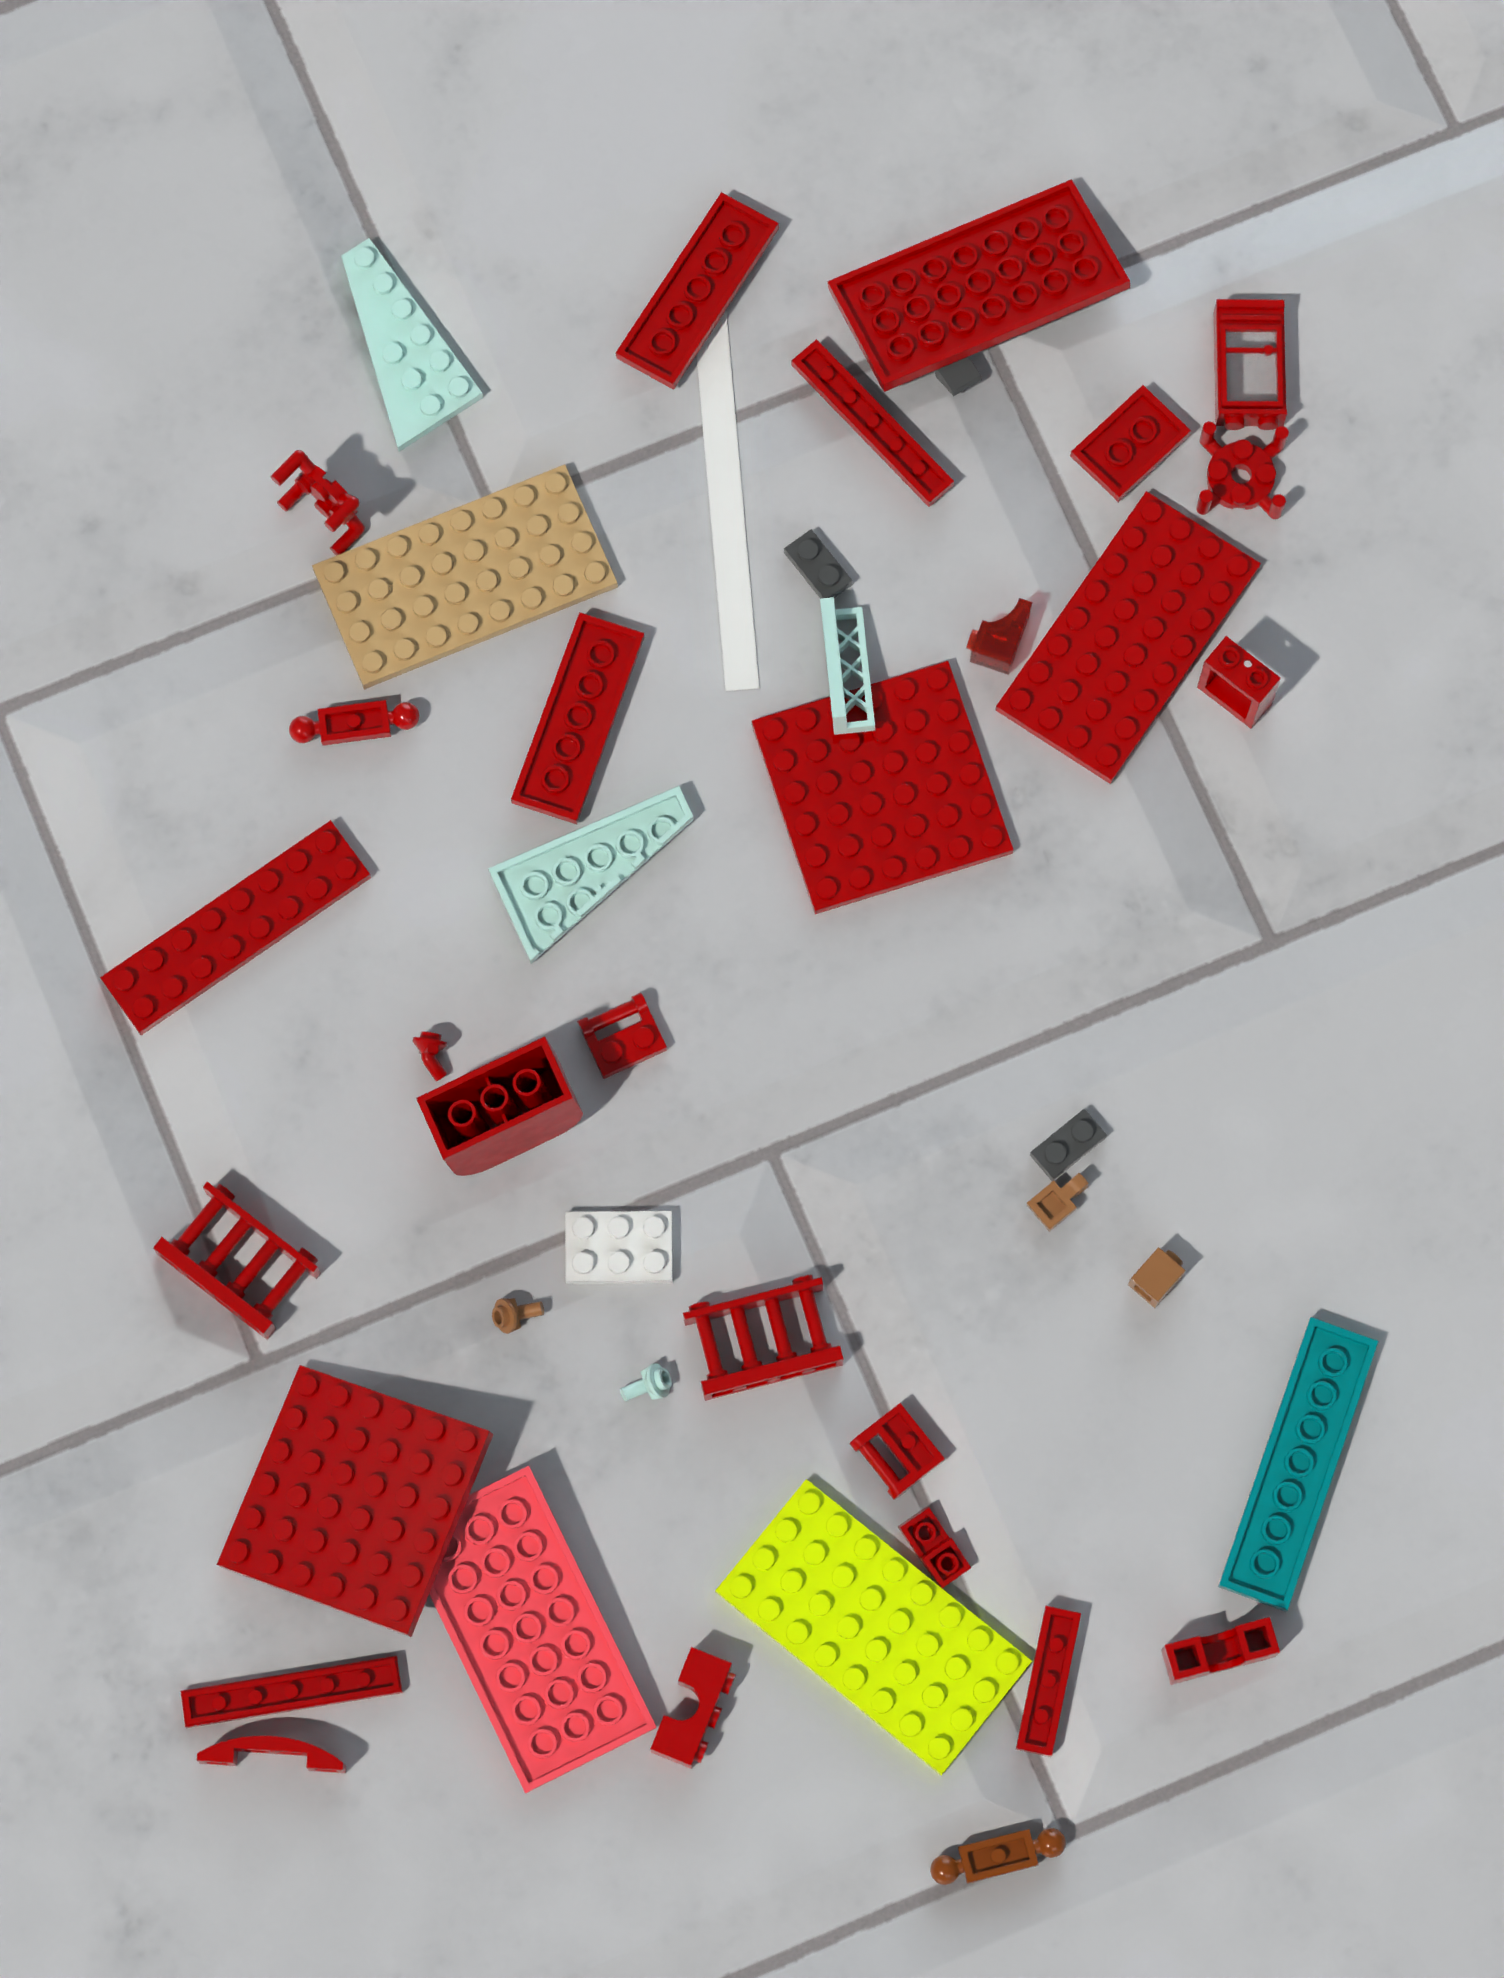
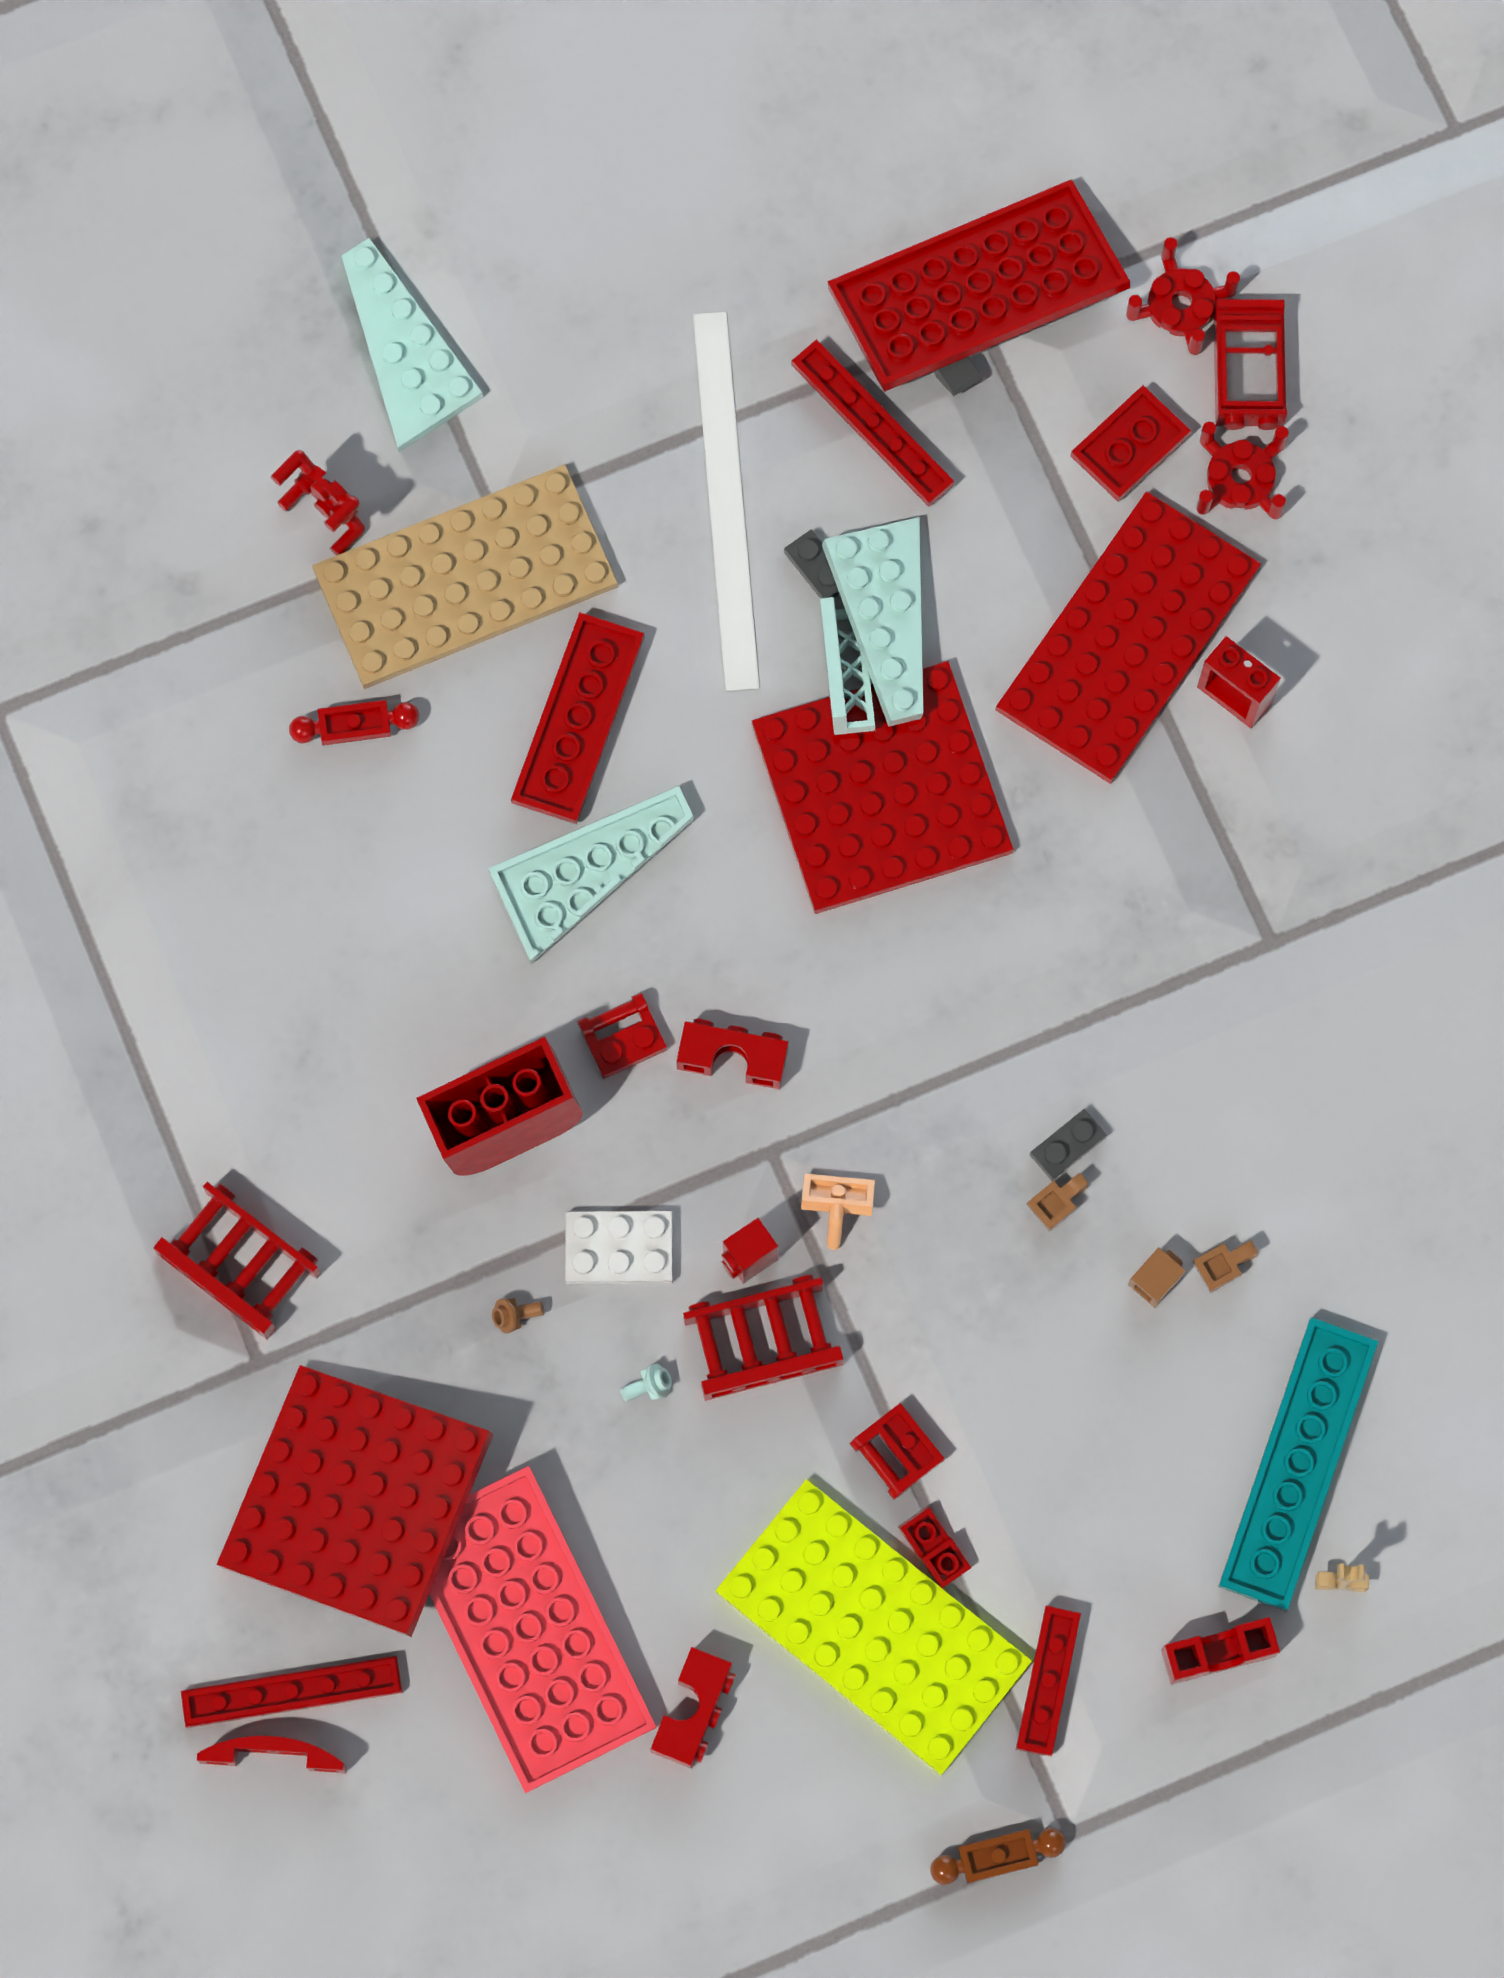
(235, 927): red plate -> none
(429, 1045): red plate -> none
(697, 290): red plate -> none
(704, 1044): none -> red arch
(749, 1251): none -> red brick
(837, 1197): none -> light nougat plate
(881, 593): none -> light aqua wing
(999, 640): clear red arch -> none
(1185, 283): none -> red plate
(1221, 1266): none -> medium nougat plate
(1347, 1577): none -> tan bar

